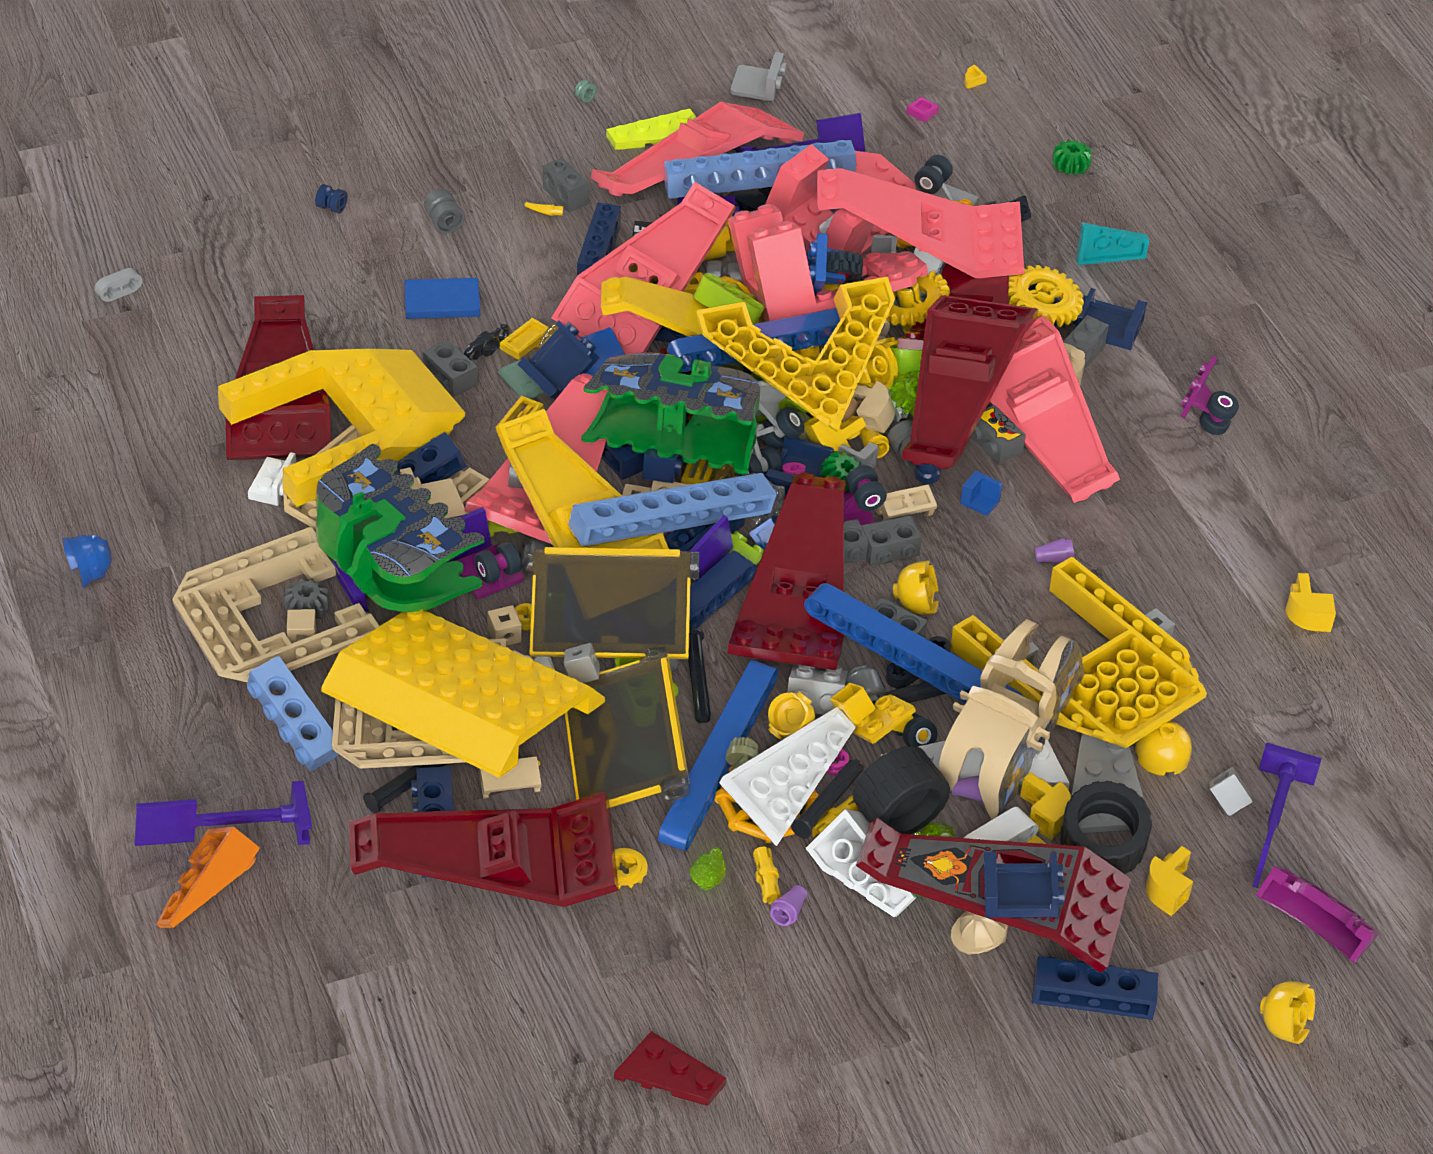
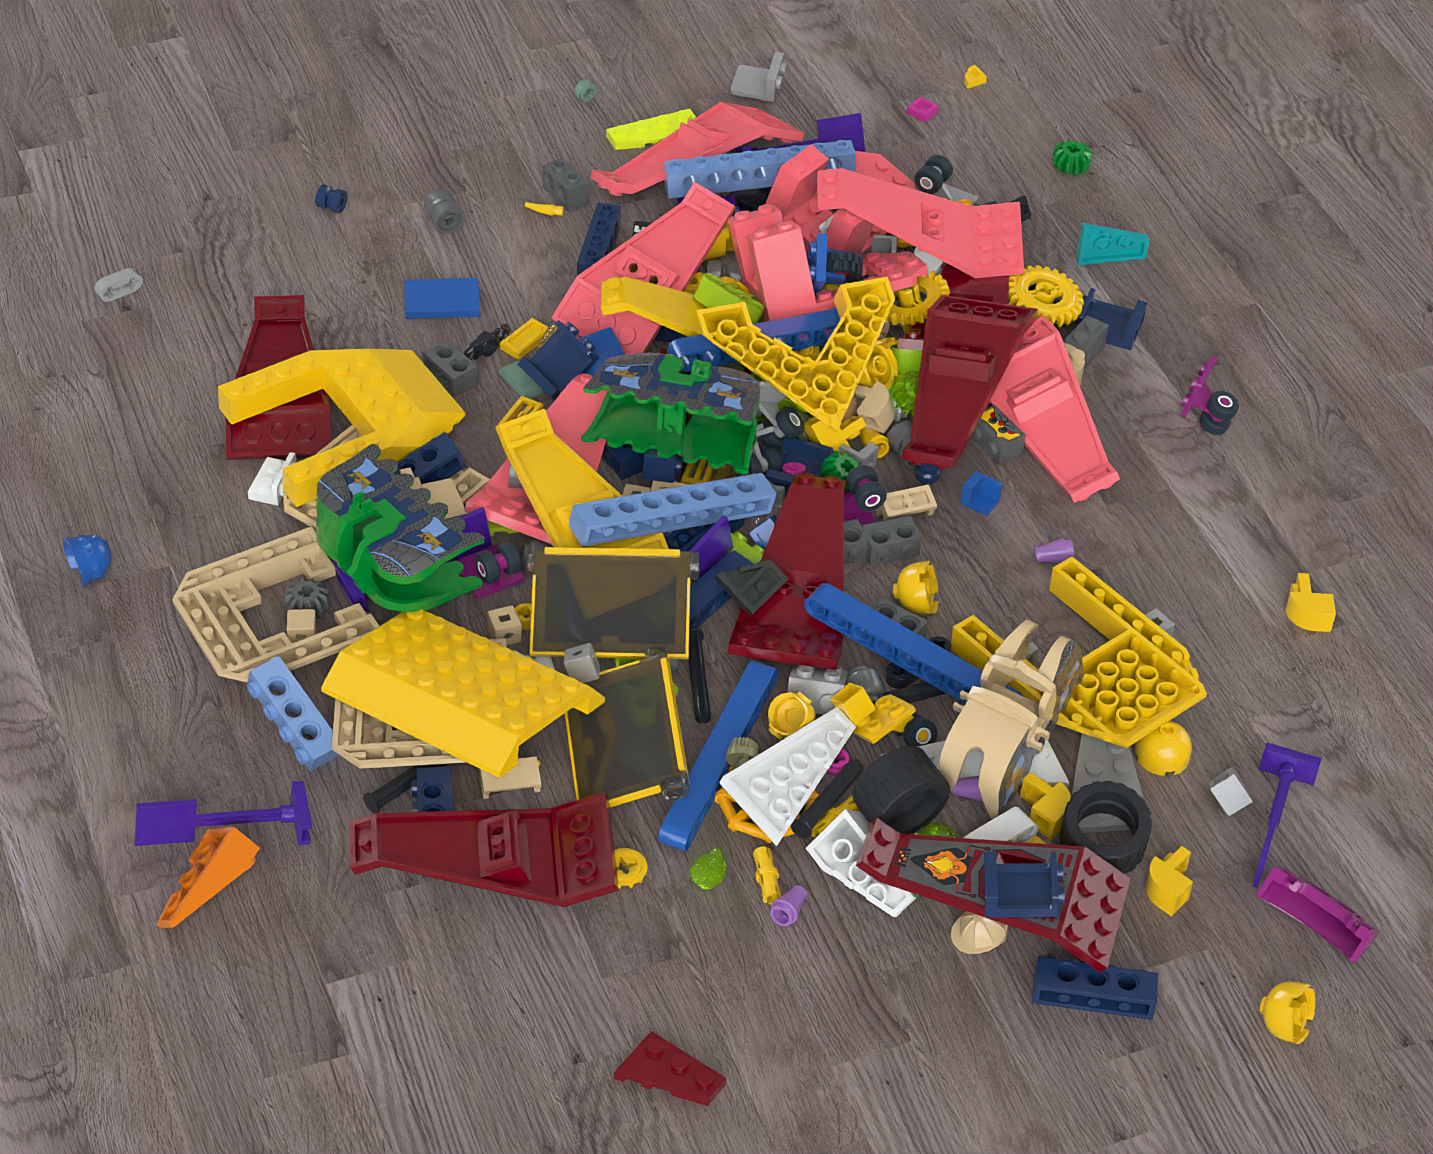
(752, 584): none -> pearl dark grey wing

